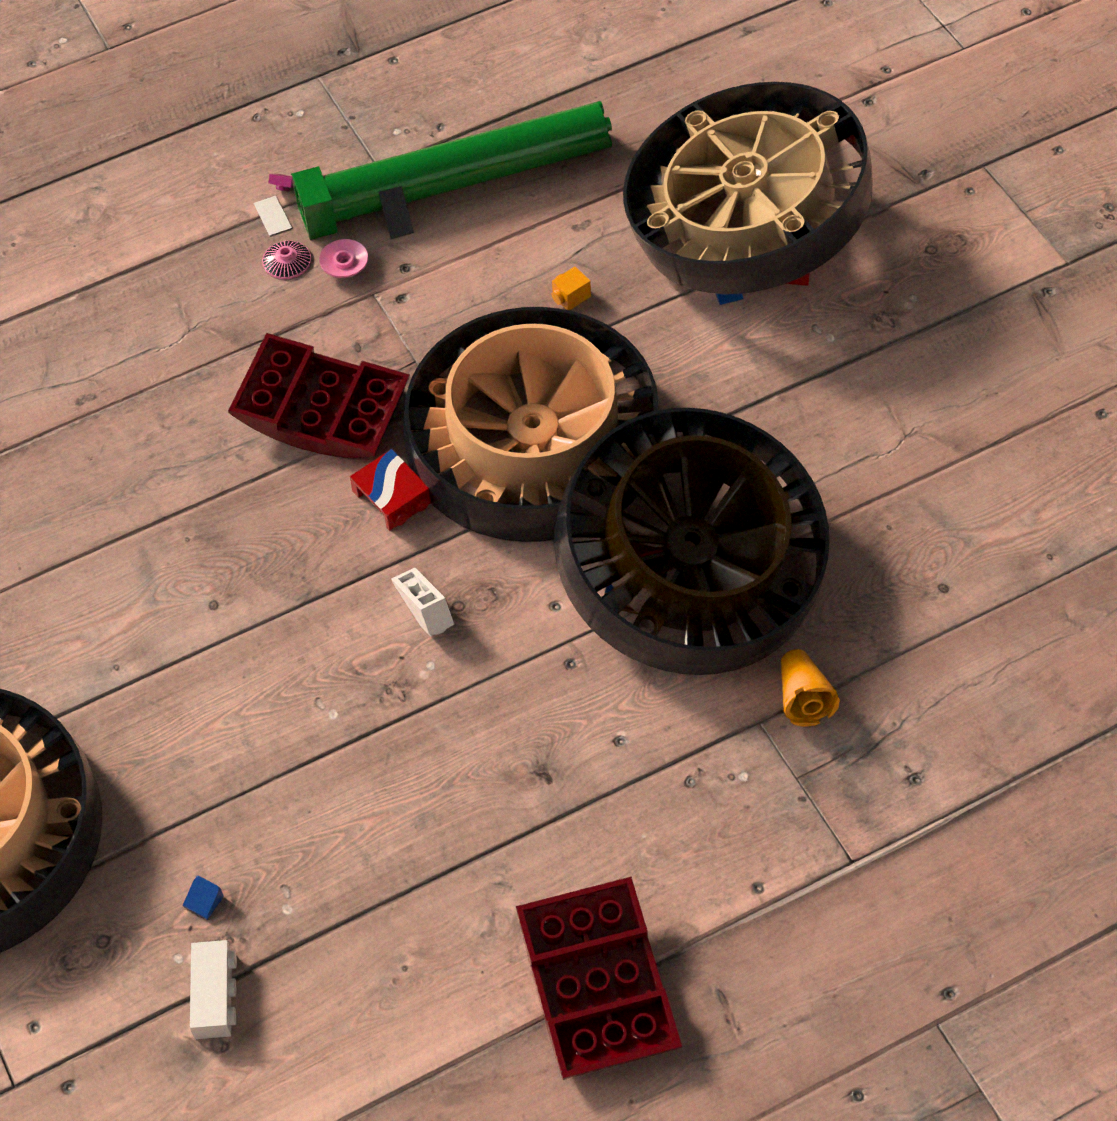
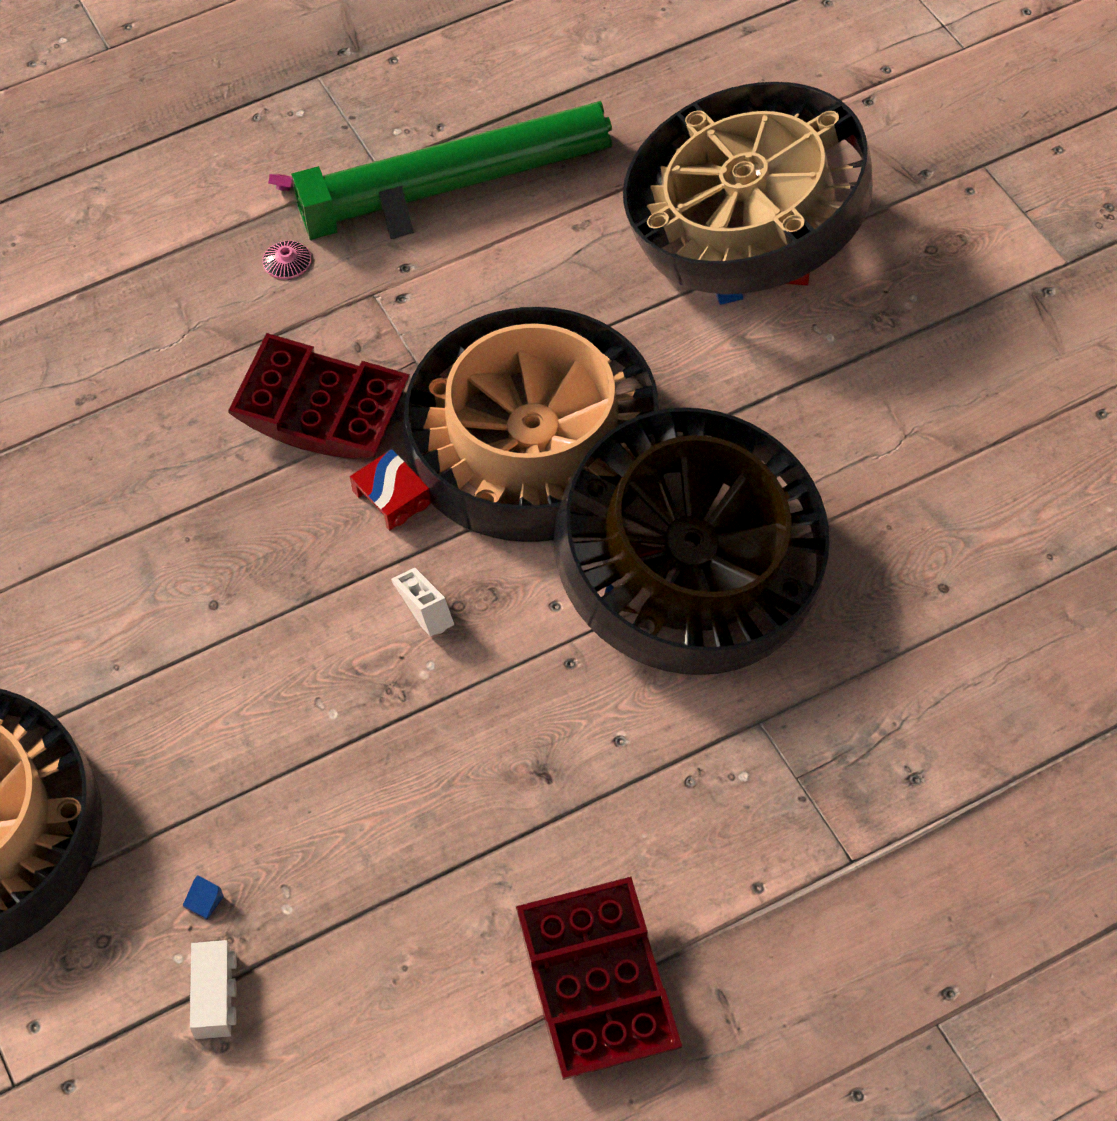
(272, 215): white sticker -> none
(343, 258): bright pink dish -> none
(571, 288): light orange brick -> none
(806, 690): light orange cone -> none

